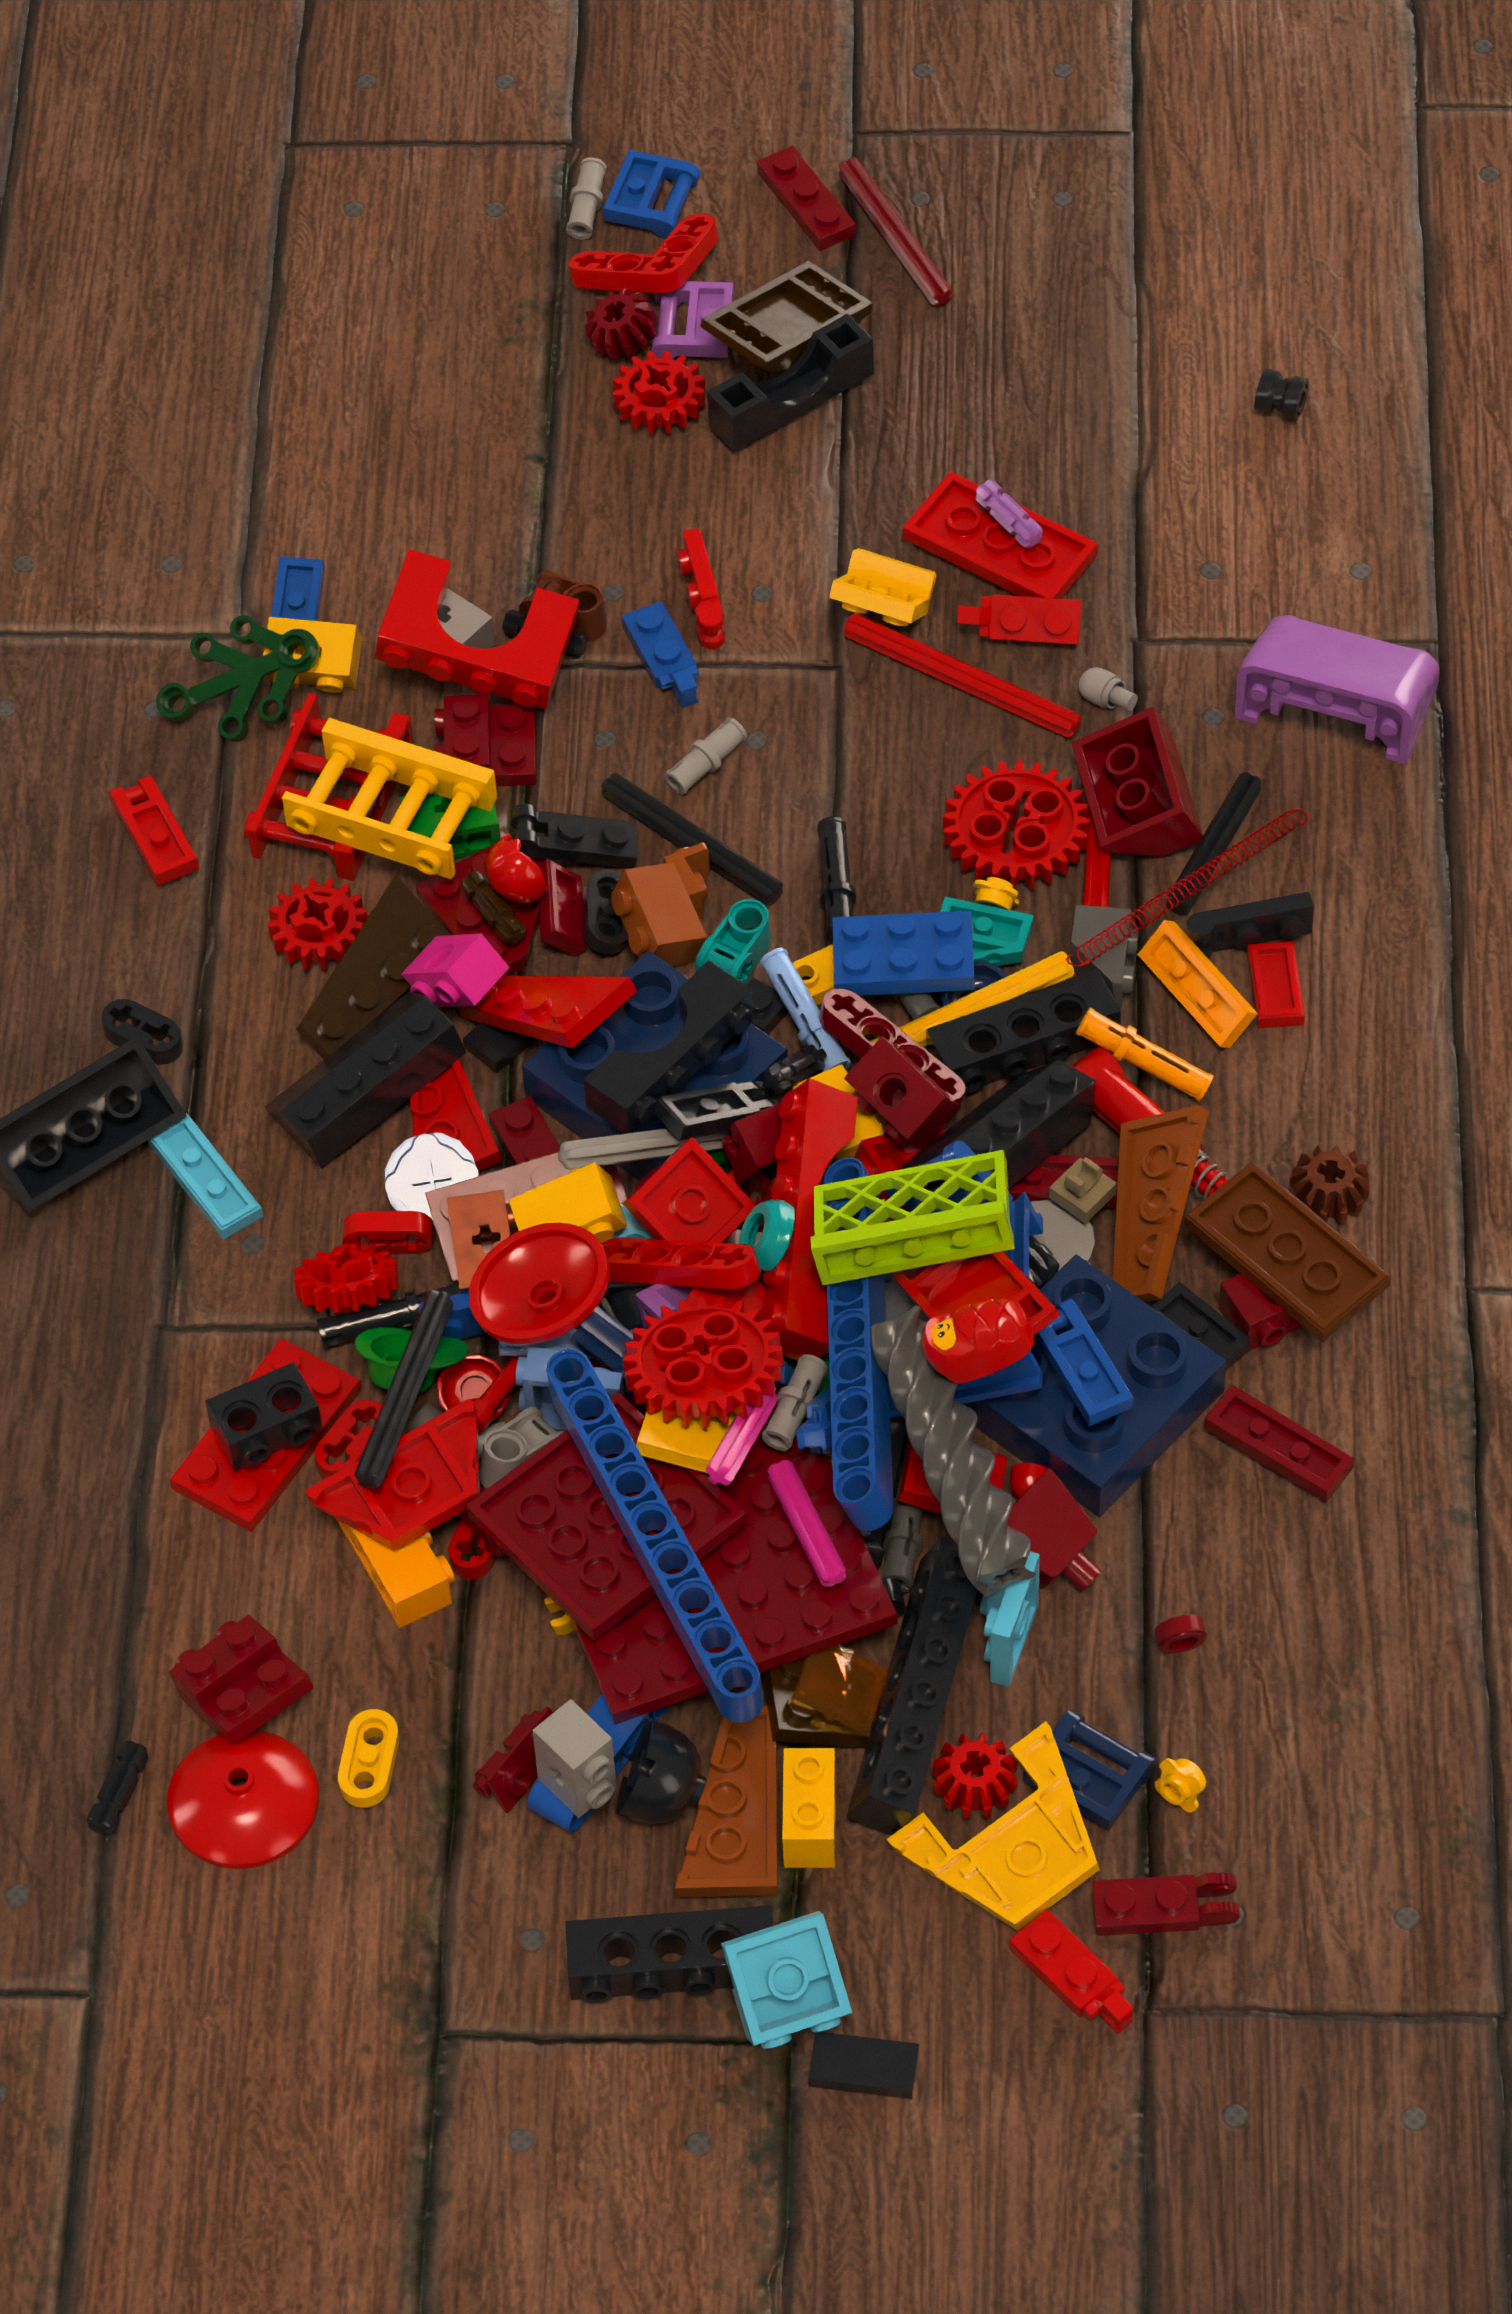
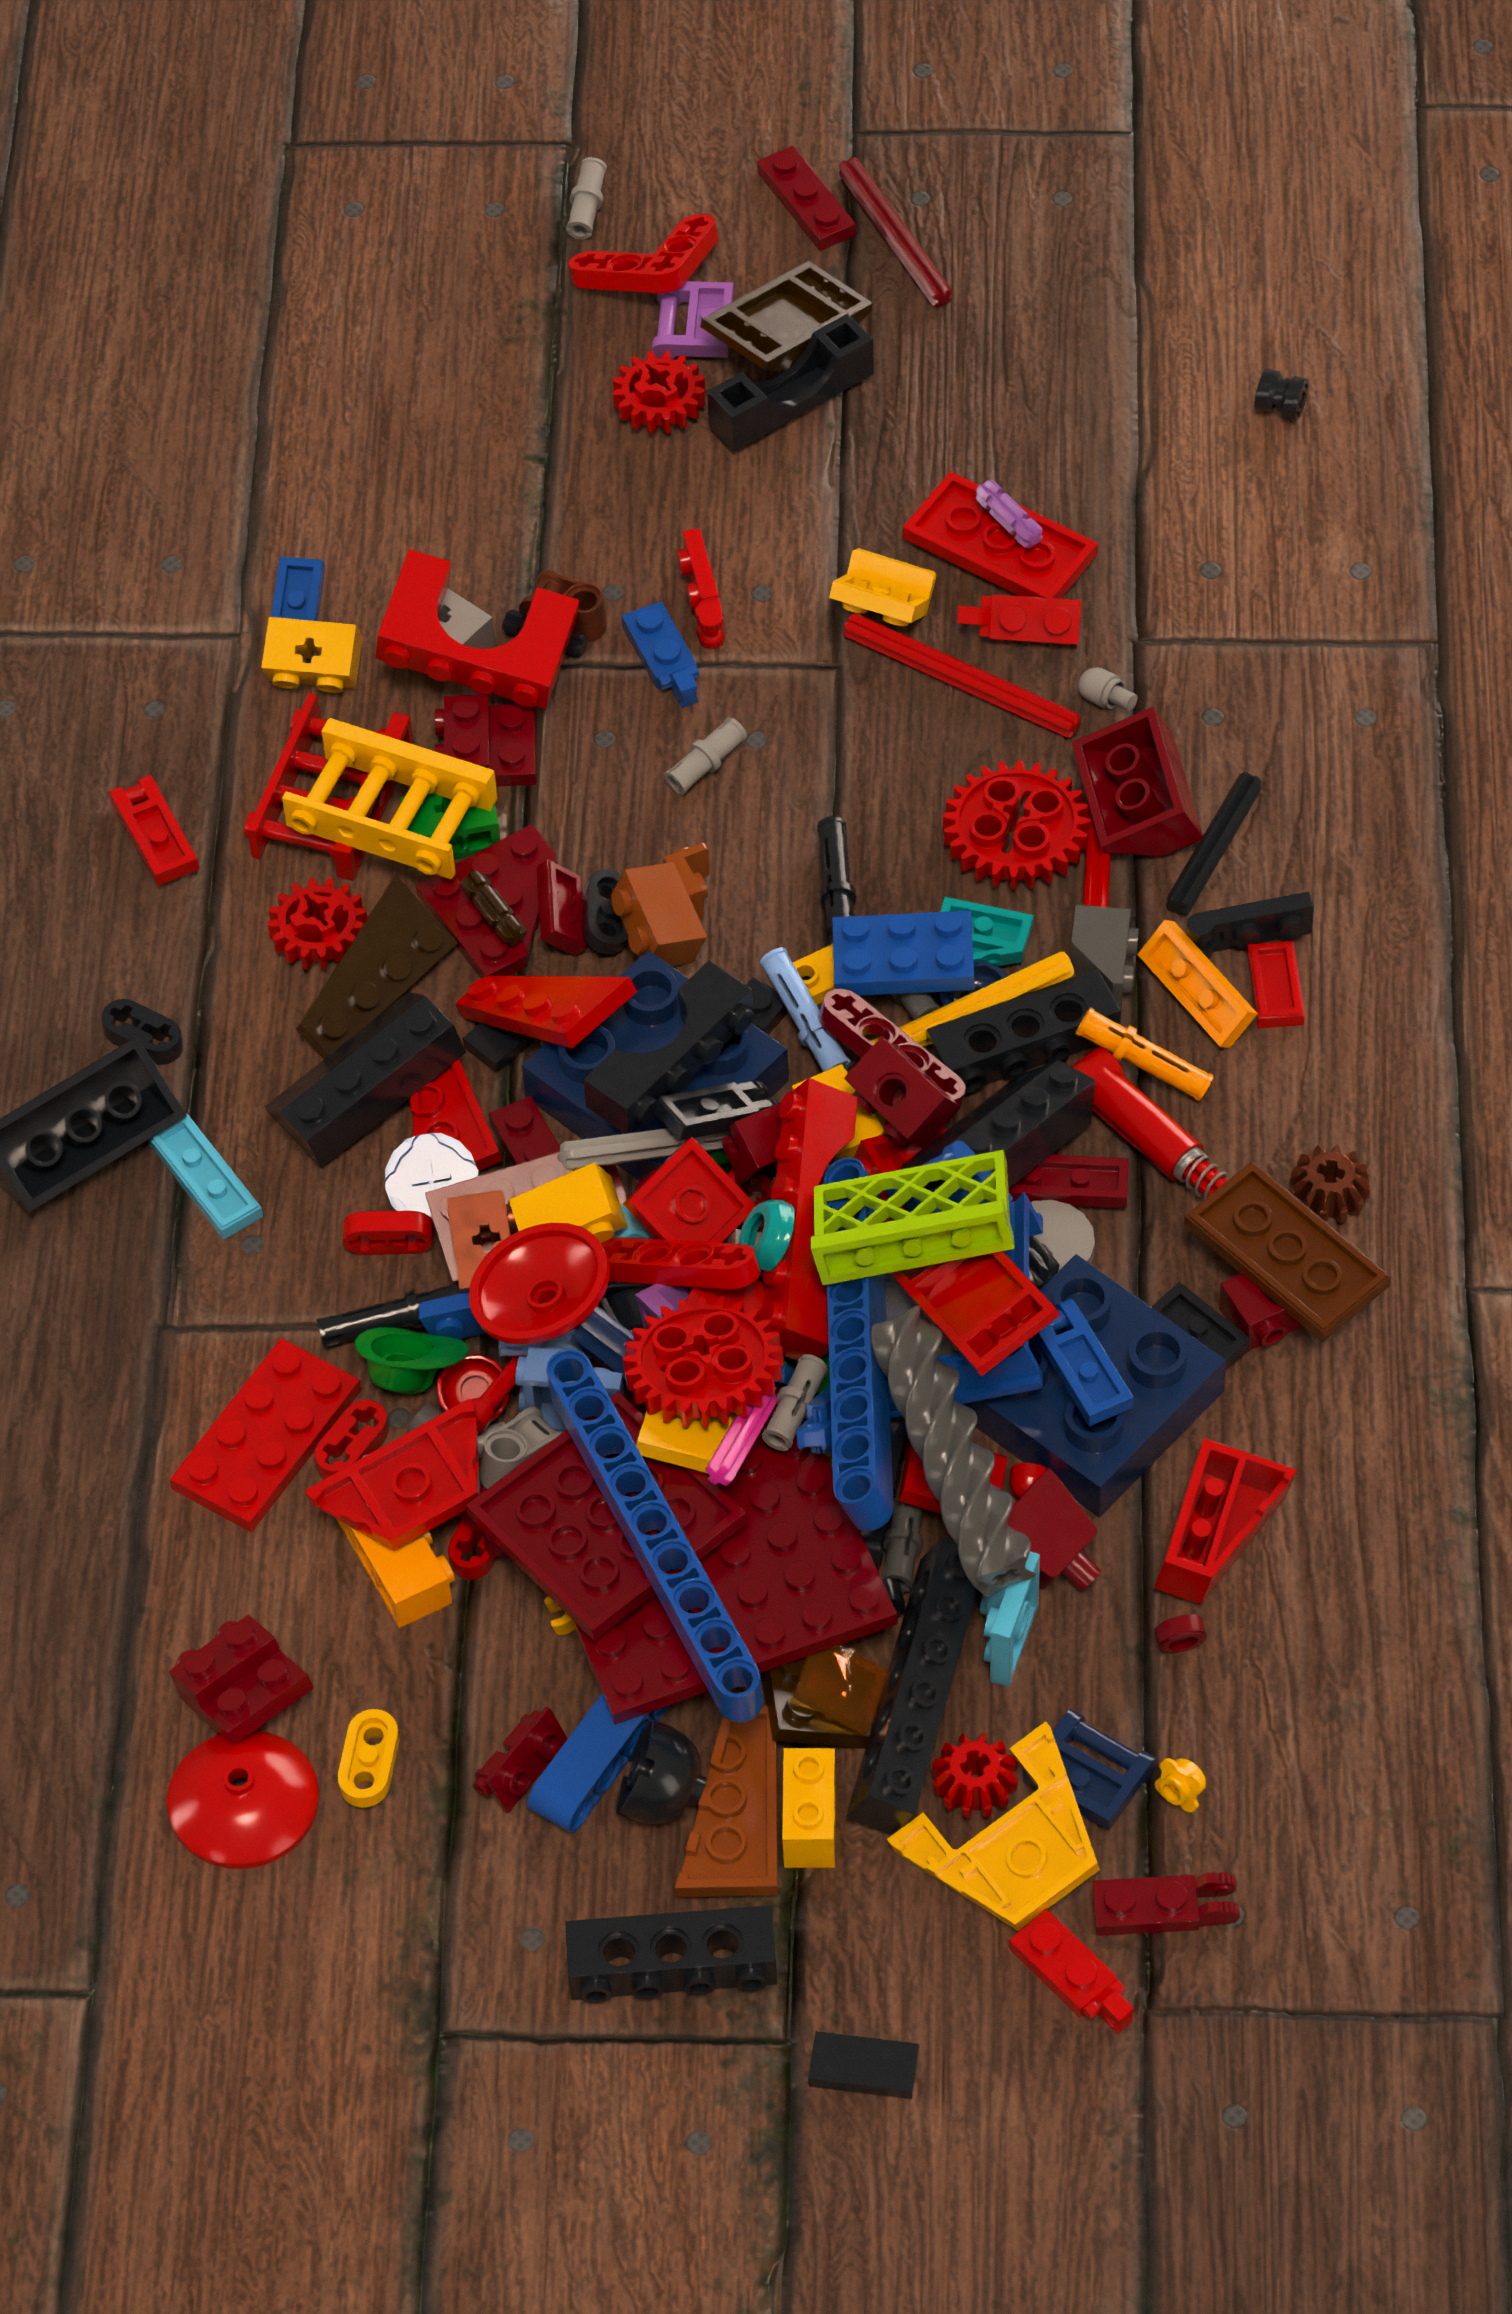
(117, 1788): black axle -> none
(245, 675): dark green plant -> none
(259, 1407): black brick -> none
(346, 1278): red gear -> none
(403, 1389): black axle -> none
(455, 970): dark pink brick -> none
(513, 873): red hair -> none
(575, 837): black plate -> none
(575, 1759): light grey brick -> none
(621, 324): dark red gear -> none
(639, 186): blue plate -> none
(687, 834): black axle -> none
(733, 946): teal piece -> none
(786, 1980): medium azure plate -> none
(794, 1068): black axle -> none
(806, 1523): dark pink axle -> none
(977, 1339): red piece -> none
(996, 893): yellow plate -> none
(1083, 1189): dark tan tile -> none
(1152, 1193): dark orange wing -> none
(1172, 887): red piece -> none
(1219, 1515): none -> red wedge
(1279, 1443): dark red plate -> none
(1341, 677): medium lavender windscreen -> none

